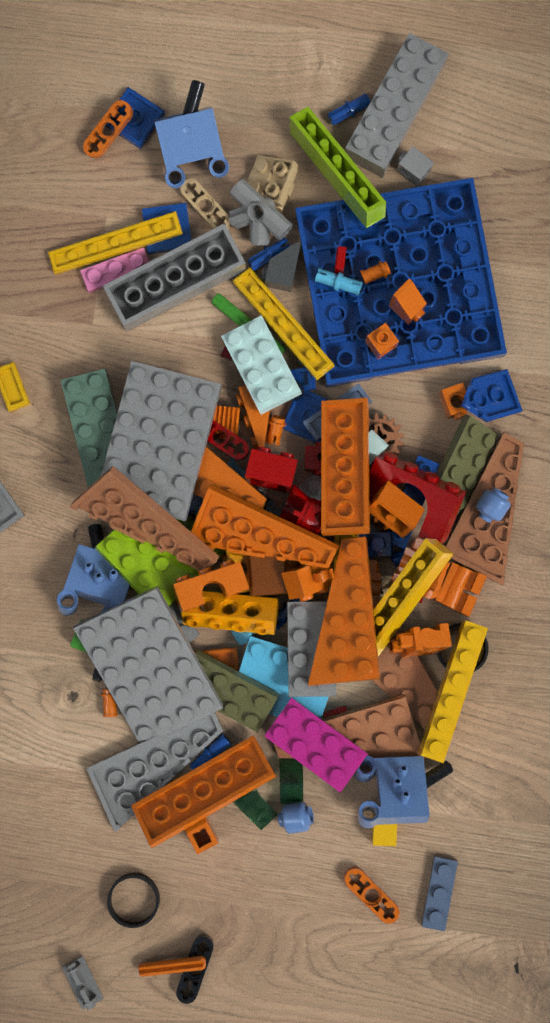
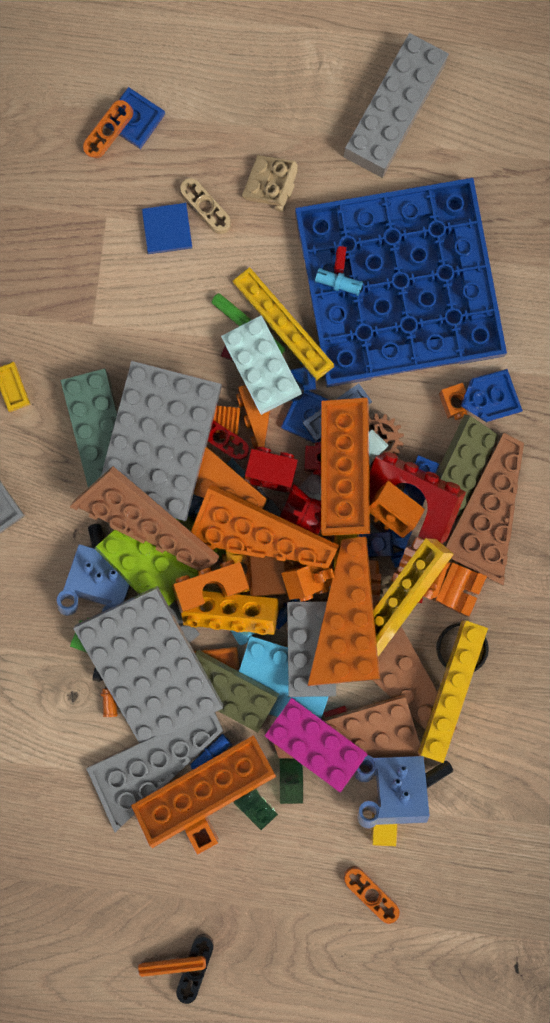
(83, 983): light grey hinge -> none
(107, 271): bright pink plate -> none
(115, 243): yellow tile -> none
(122, 922): black tyre -> none
(175, 277): light grey brick -> none
(190, 137): medium blue piece -> none
(250, 214): light grey piece -> none
(265, 255): blue axle -> none
(275, 430): orange pin -> none
(282, 269): dark grey slope -> none
(296, 817): medium blue head -> none
(337, 167): lime brick -> none
(349, 109): blue axle -> none
(375, 272): orange pin -> none
(381, 341): orange brick -> none
(408, 302): orange slope -> none
(414, 166): light grey brick -> none
(421, 642): orange hips -> none
(439, 893): sand blue plate -> none
(493, 505): medium blue head -> none

